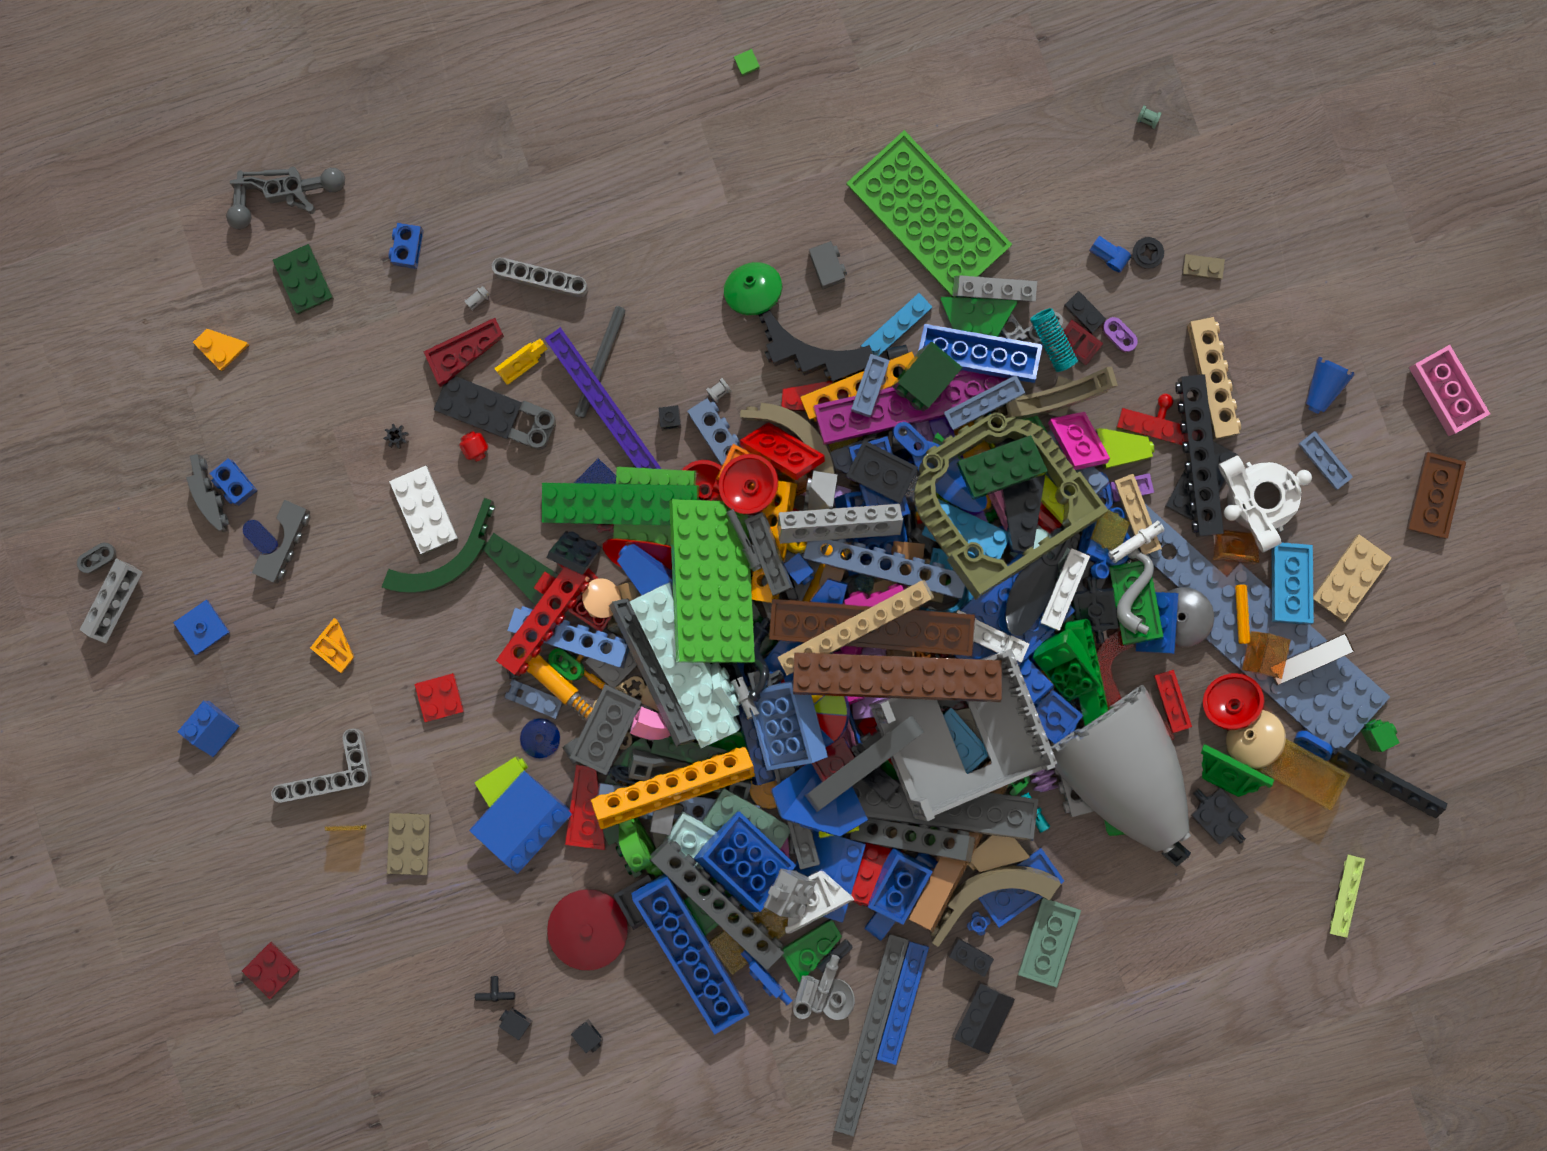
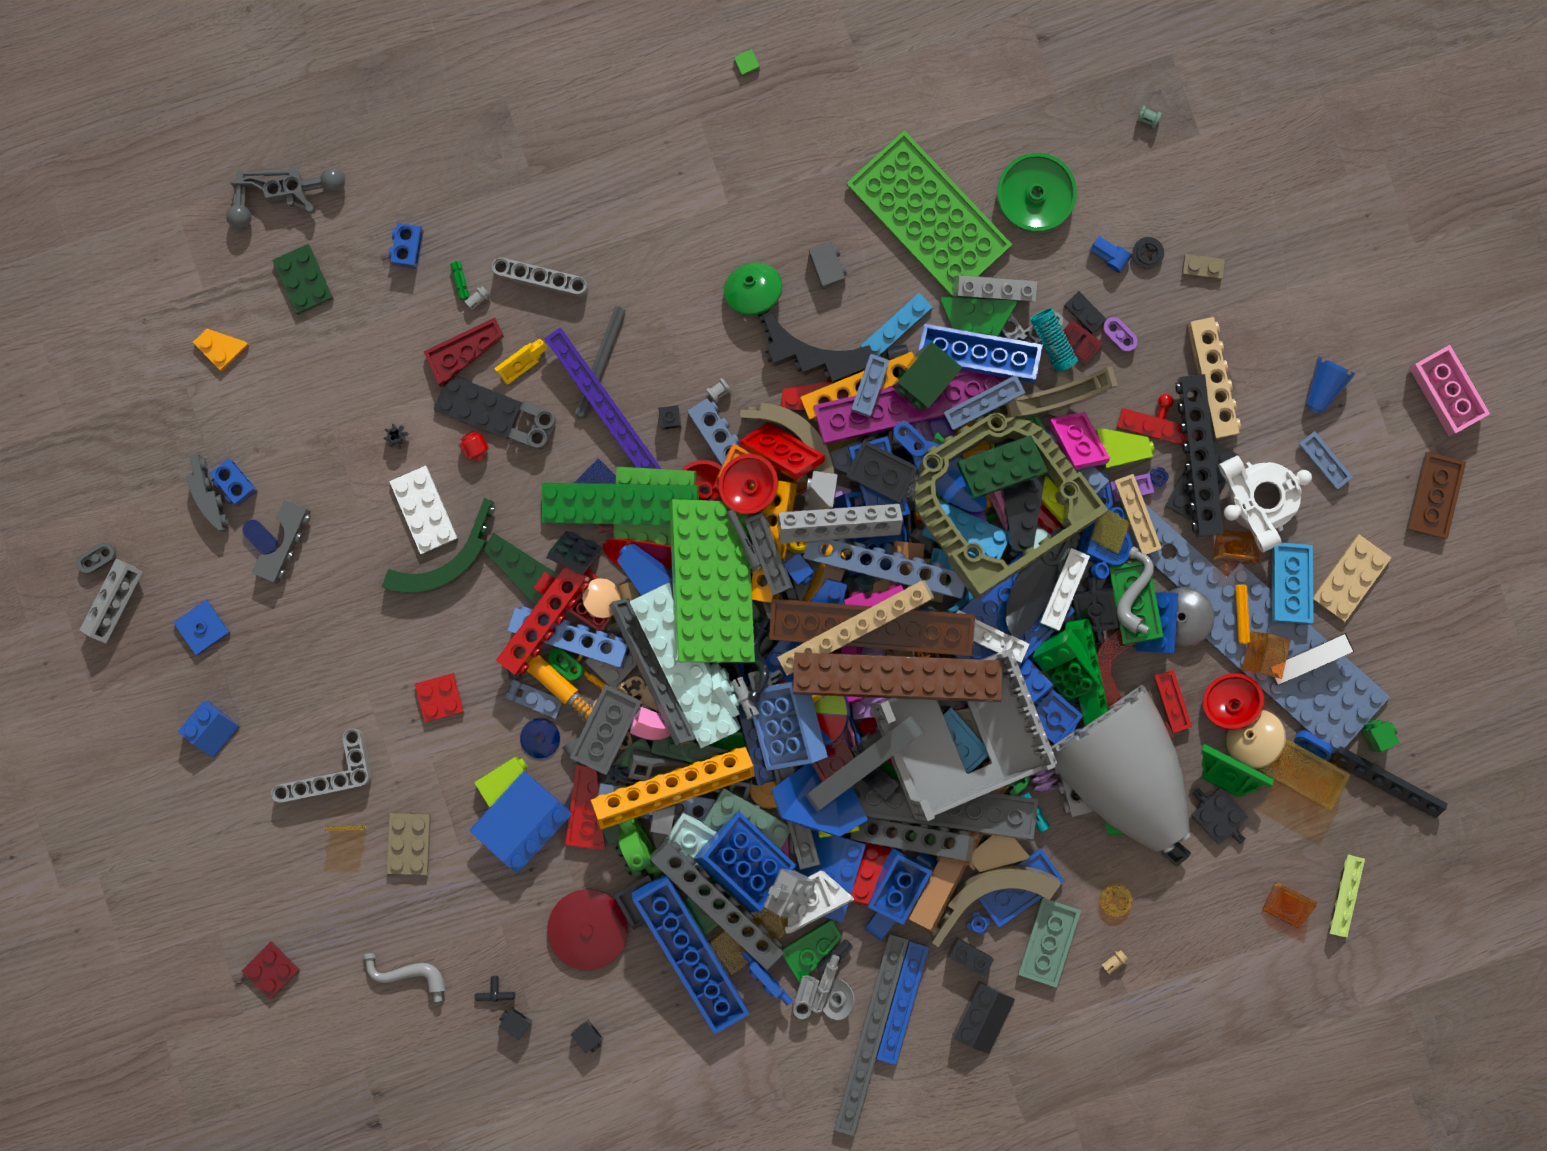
(334, 647): light orange wing -> none
(426, 970): none -> light grey animal
(459, 280): none -> green axle
(1036, 192): none -> green dish
(1115, 961): none -> tan pin
(1124, 904): none -> clear yellow gear
(1143, 537): white pin -> none
(1163, 476): none -> clear blue plate
(1288, 905): none -> clear orange slope

